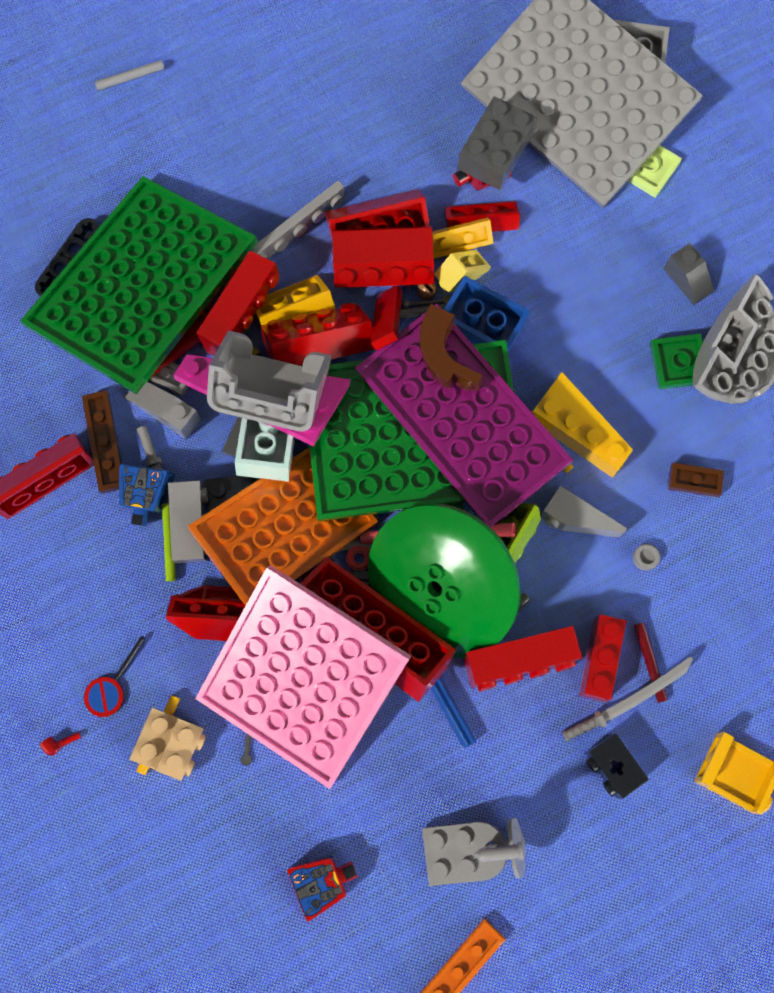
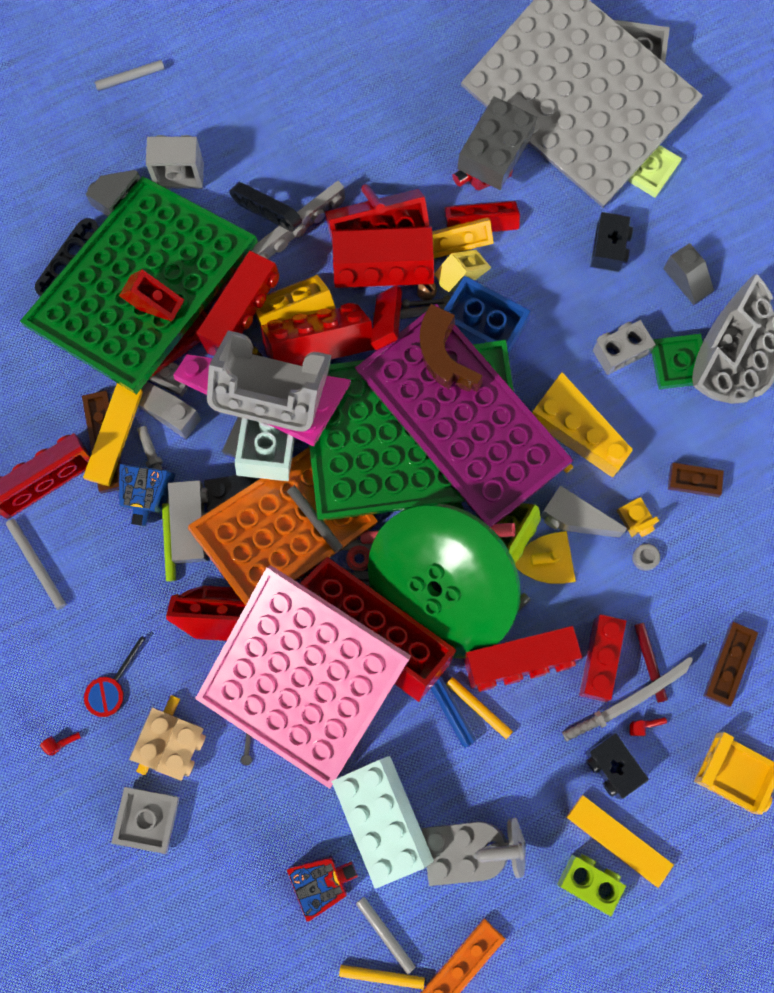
(36, 564): none -> light grey bar
(110, 190): none -> dark grey slope
(112, 436): none -> yellow tile
(145, 820): none -> light grey plate
(151, 296): none -> red slope
(175, 161): none -> light grey brick
(265, 206): none -> black beam
(311, 514): none -> dark grey bar
(373, 199): none -> bar
(382, 822): none -> light aqua brick
(382, 976): none -> yellow bar
(385, 935): none -> light grey bar
(479, 708): none -> yellow bar
(548, 559): none -> yellow shield
(589, 888): none -> lime brick
(611, 229): none -> black brick
(620, 841): none -> yellow tile
(626, 351): none -> light grey brick
(637, 518): none -> yellow bracket
(638, 728): none -> red hand
(730, 664): none -> reddish brown plate

